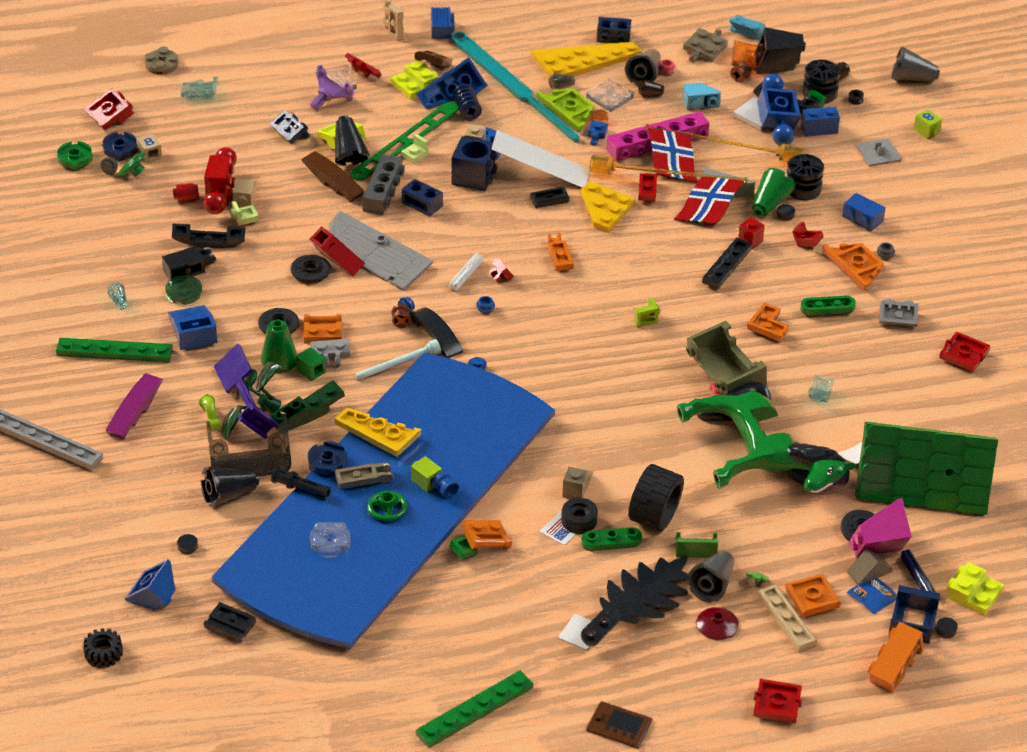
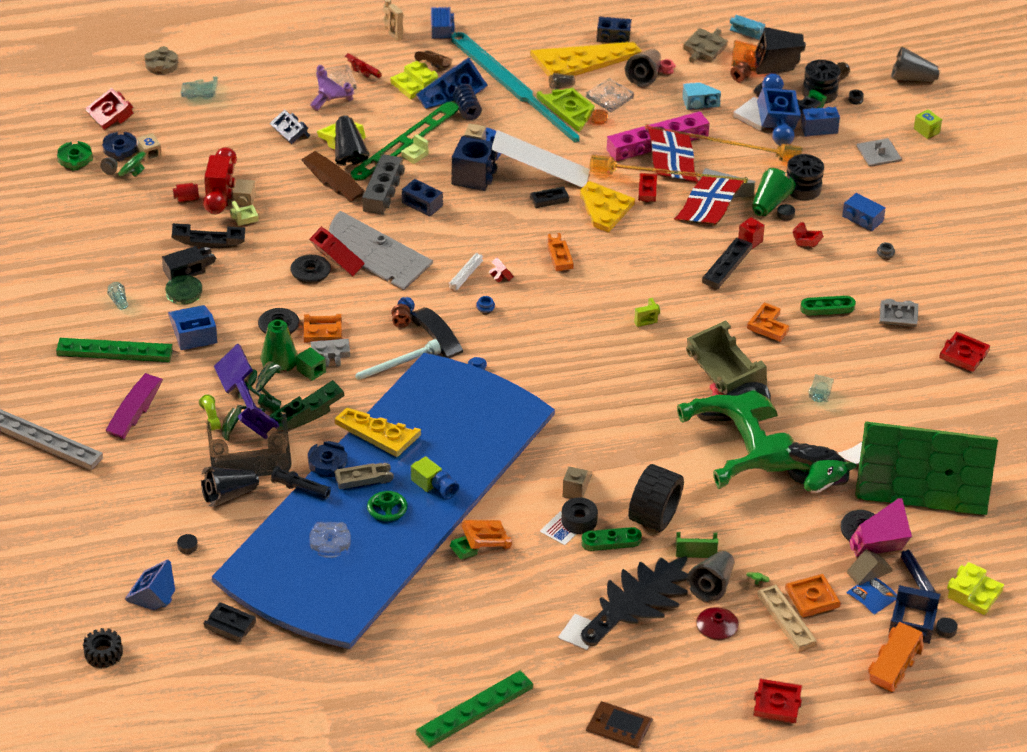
(597, 130): blue plate -> none
(650, 88): dark brown cone -> none
(856, 262): orange wing -> none

